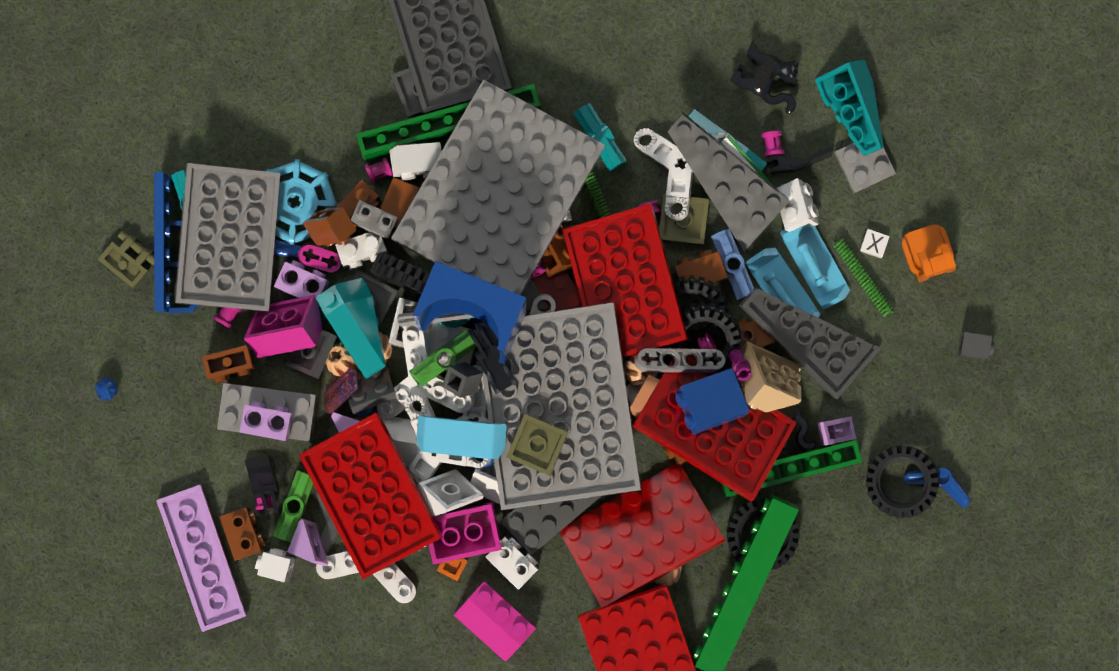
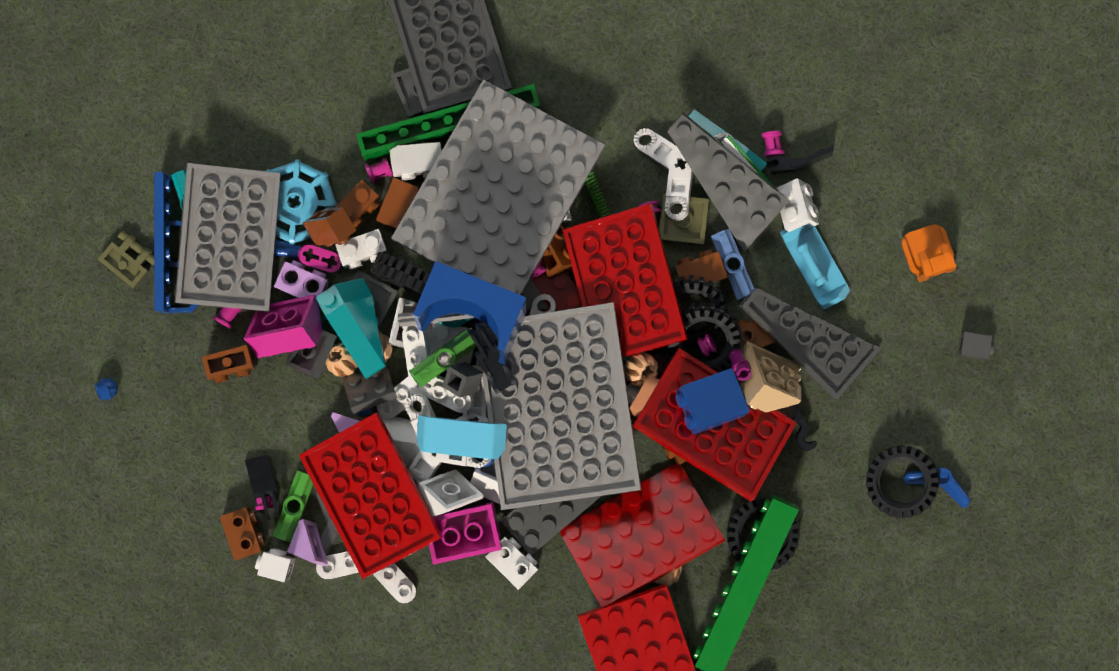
(201, 558): lavender plate -> none
(265, 427): lavender brick -> none
(299, 404): light grey brick -> none
(340, 391): clear pink tile -> none
(373, 219): light grey hips -> none
(453, 568): orange plate -> none
(495, 621): dark pink slope -> none
(537, 444): olive plate -> none
(599, 131): teal piece -> none
(680, 363): light grey beam -> none
(762, 78): black animal -> none
(779, 281): medium azure piece -> none
(809, 464): green brick -> none
(836, 431): lavender slope -> none
(853, 99): teal wedge -> none
(853, 262): bright green piece -> none
(864, 170): light grey plate -> none
(874, 243): white tile -> none

